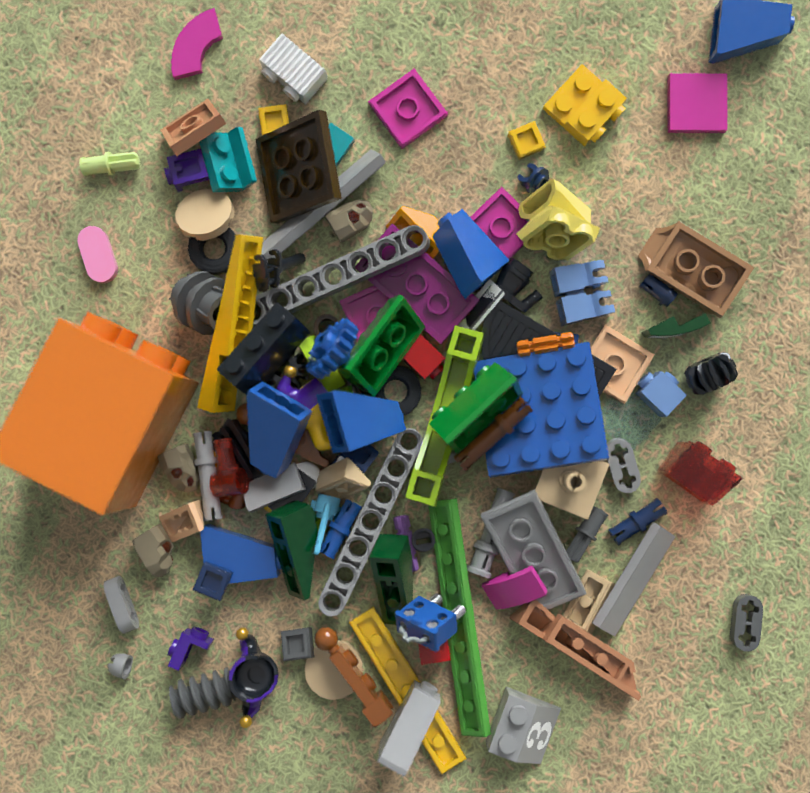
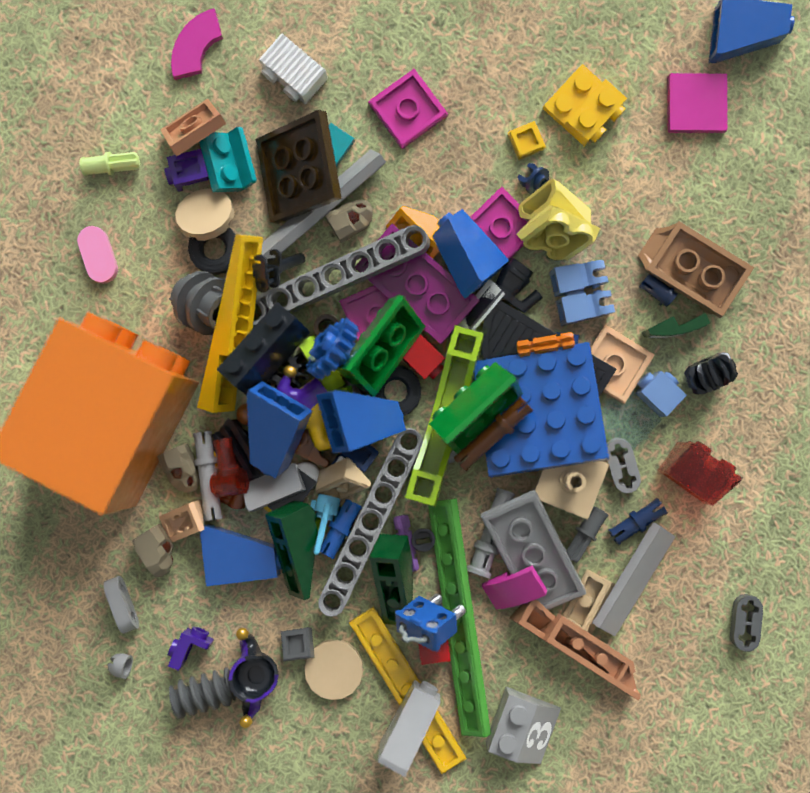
(212, 581): dark blue tile -> none
(273, 118): yellow tile -> none
(375, 705): dark orange plate -> none

